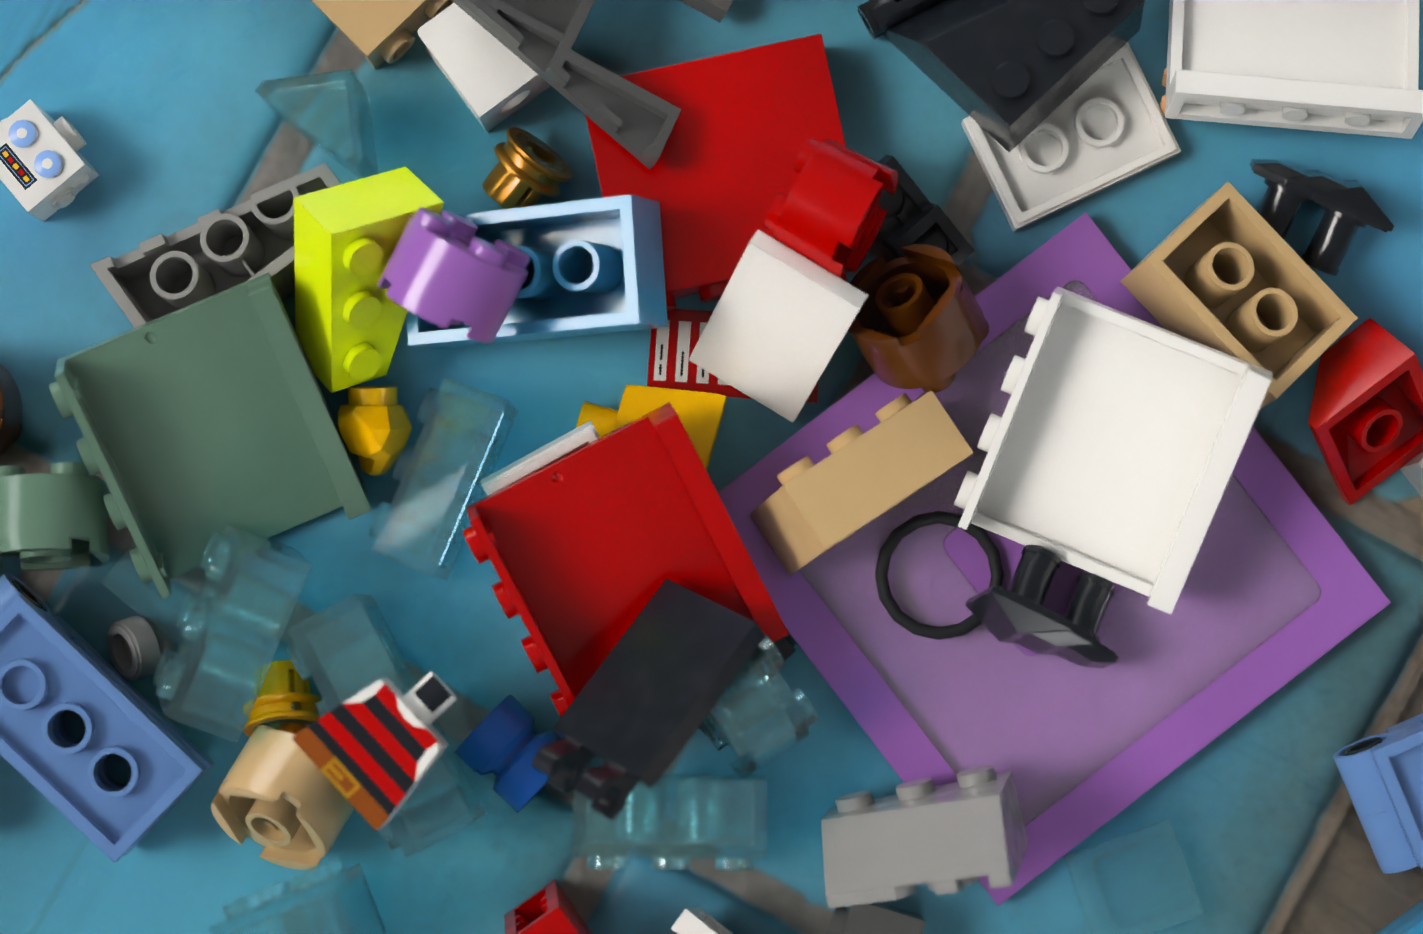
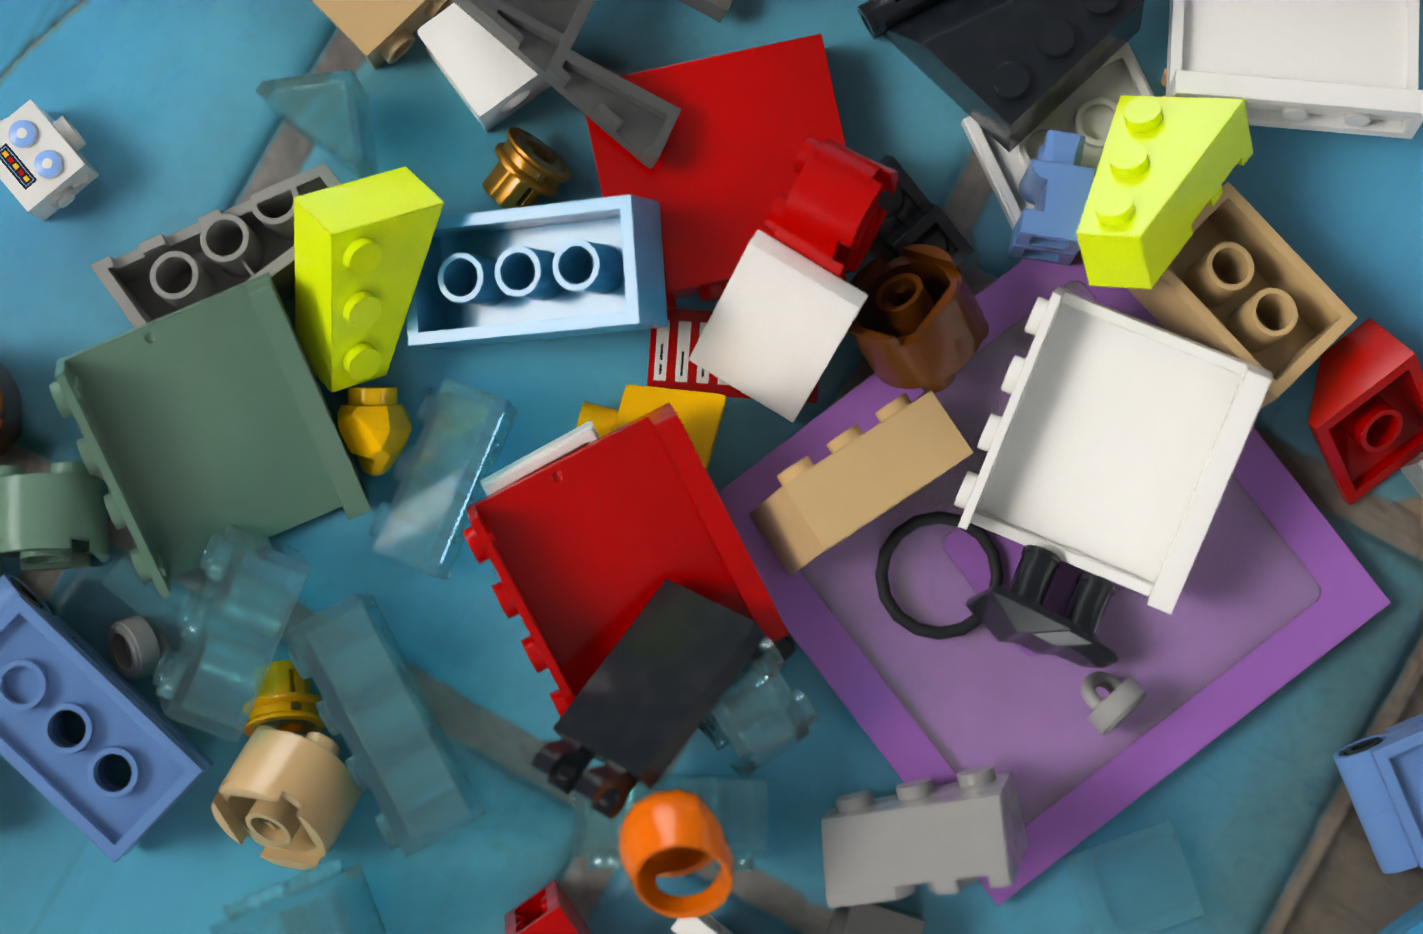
(379, 744): torso -> none
(453, 275): medium lavender brick -> none
(506, 748): blue wheel -> none
(673, 837): none -> orange helmet
(1059, 194): none -> medium blue hips
(1117, 706): none -> light grey tile
(1153, 182): none -> neon yellow wedge
(1344, 204): black connector -> none

